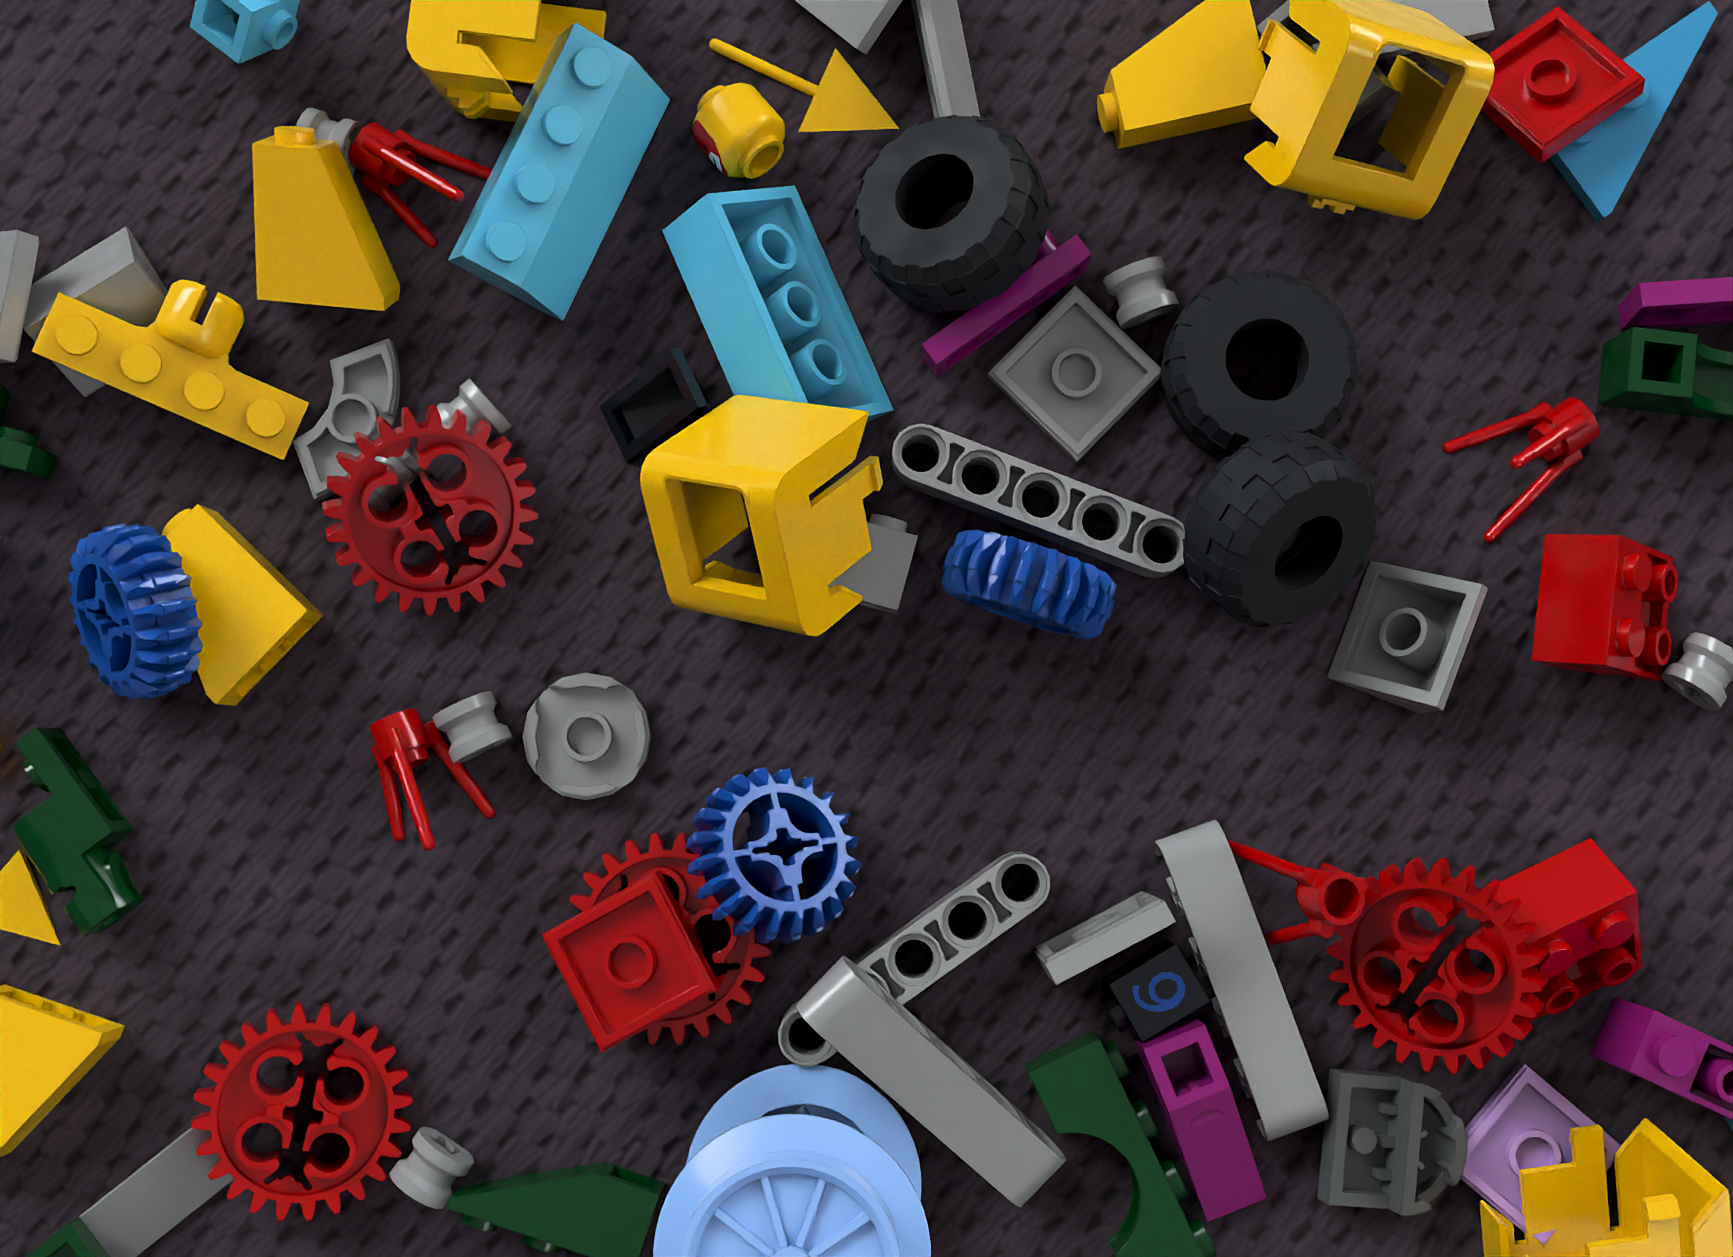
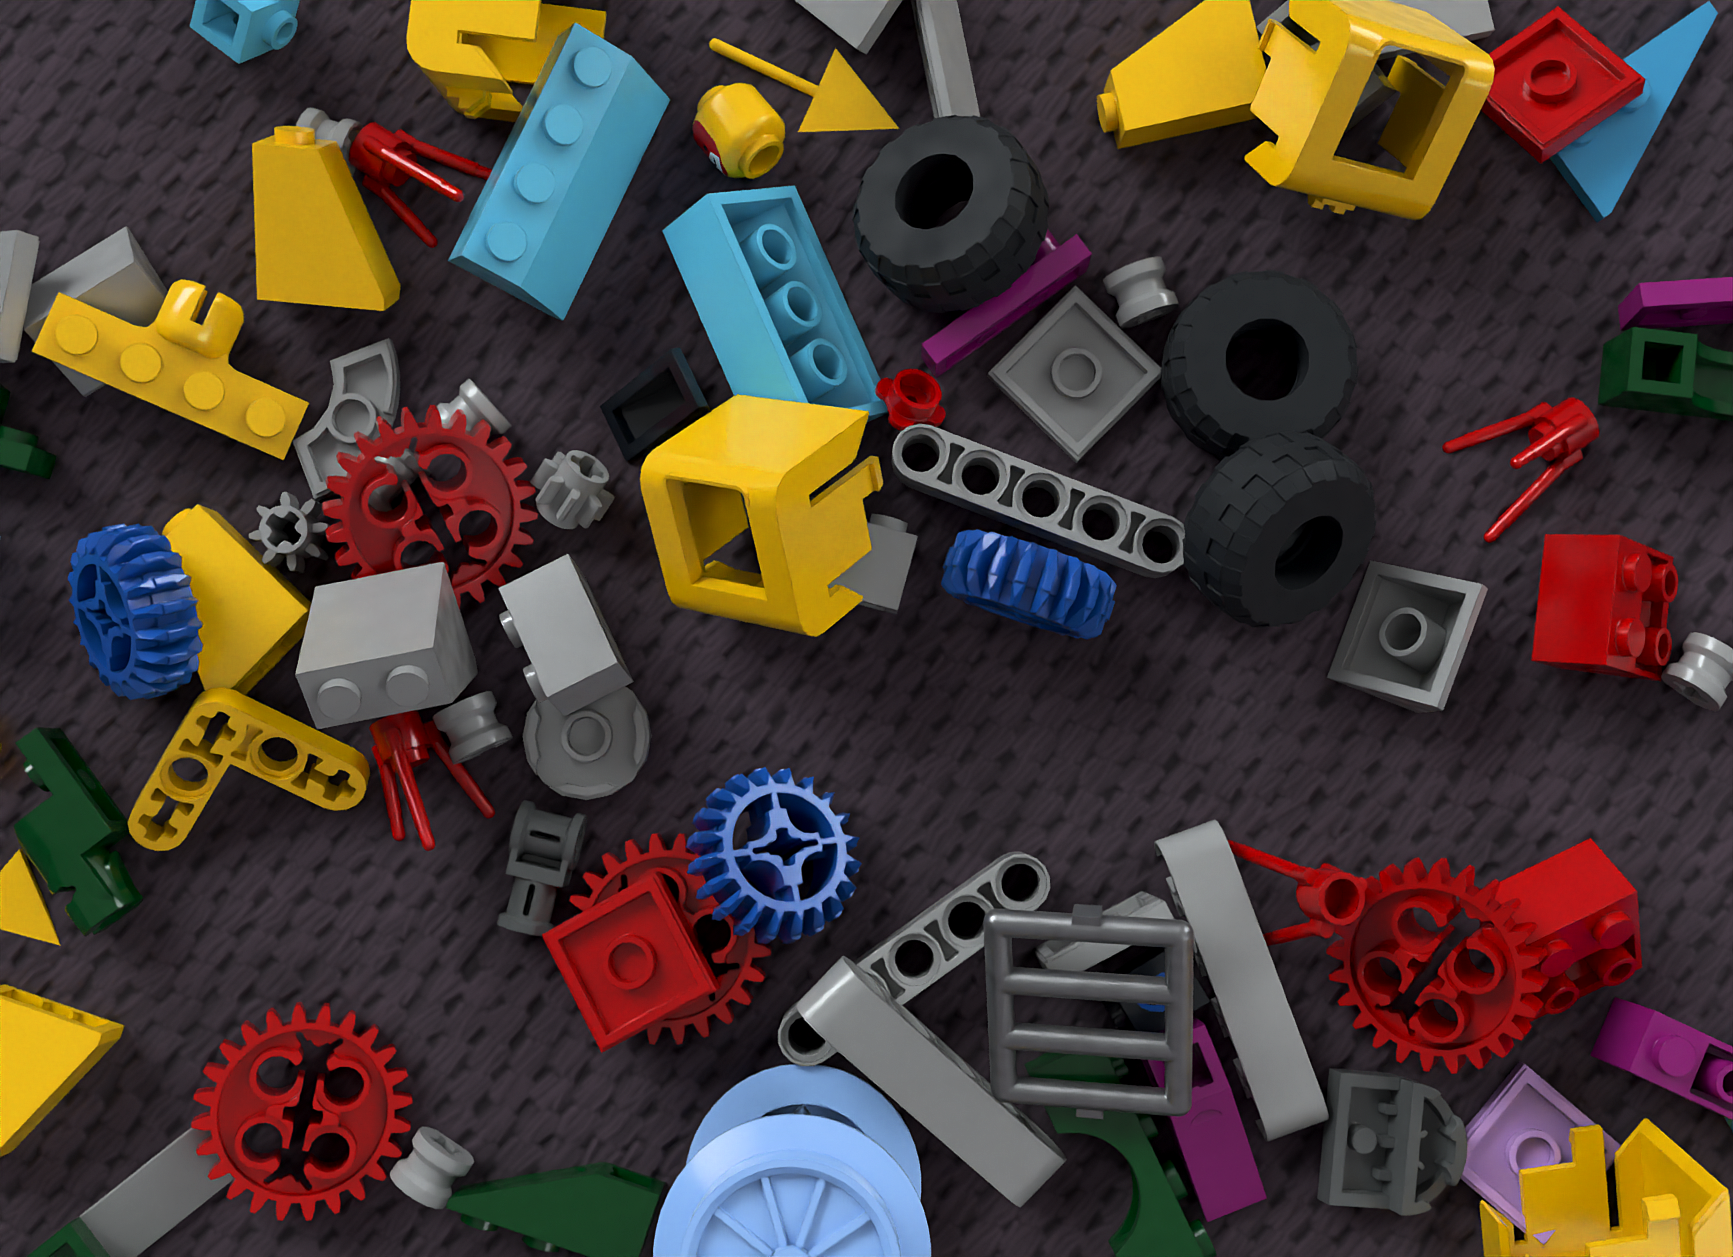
(241, 745): none -> yellow beam
(276, 540): none -> light grey gear
(384, 646): none -> light grey slope
(540, 866): none -> dark grey connector
(563, 635): none -> light grey brick
(572, 489): none -> light grey gear
(911, 399): none -> red plate
(1090, 926): none -> flat silver bar

